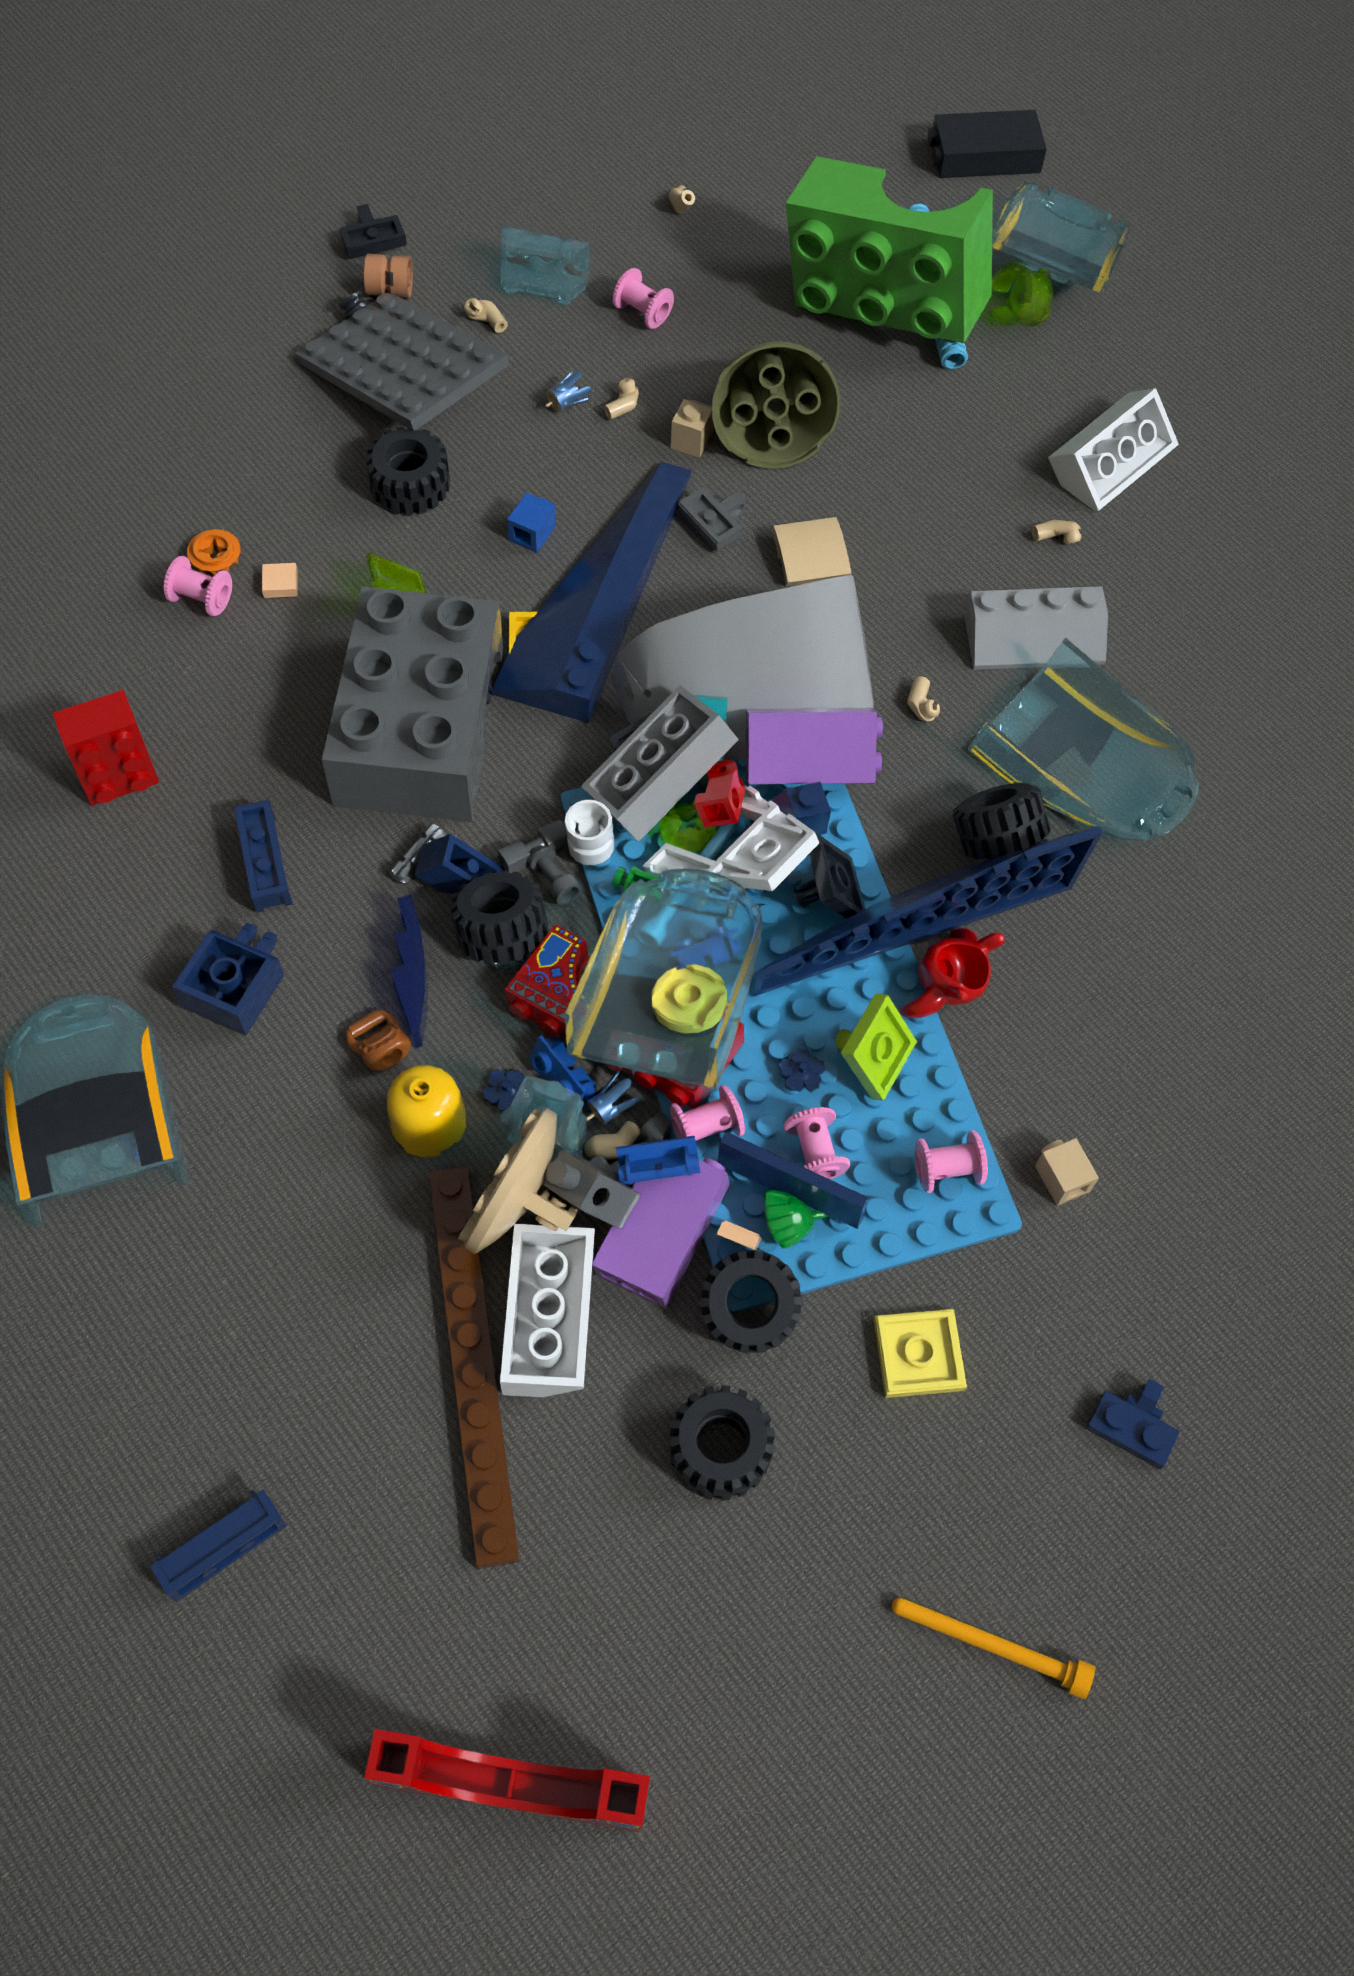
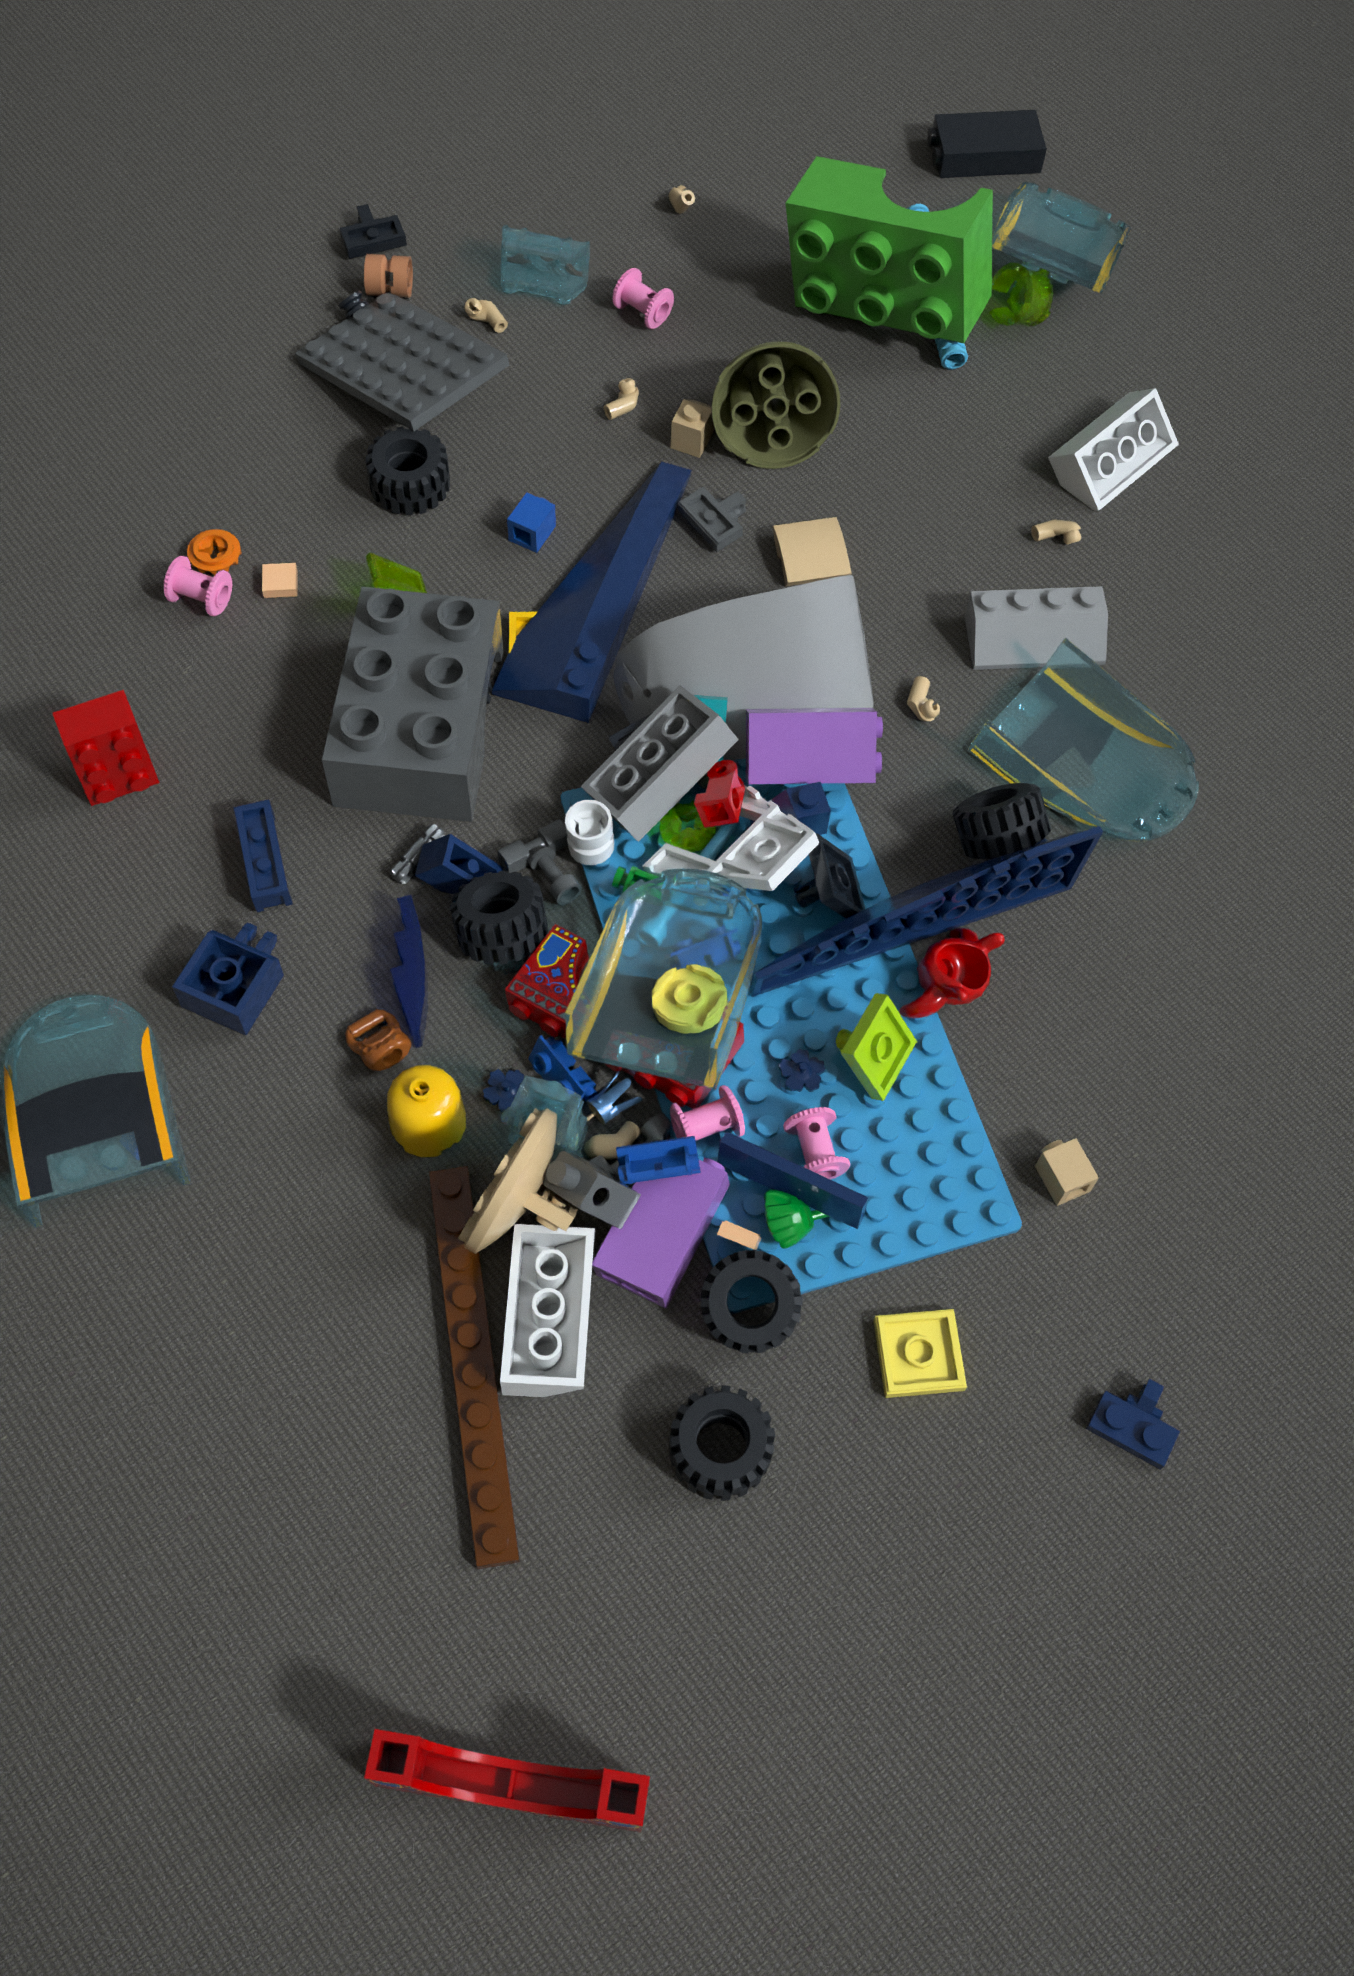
(218, 1546): dark blue container -> none
(565, 395): flat silver piece -> none
(951, 1161): bright pink hose -> none
(1074, 1676): light orange piece -> none

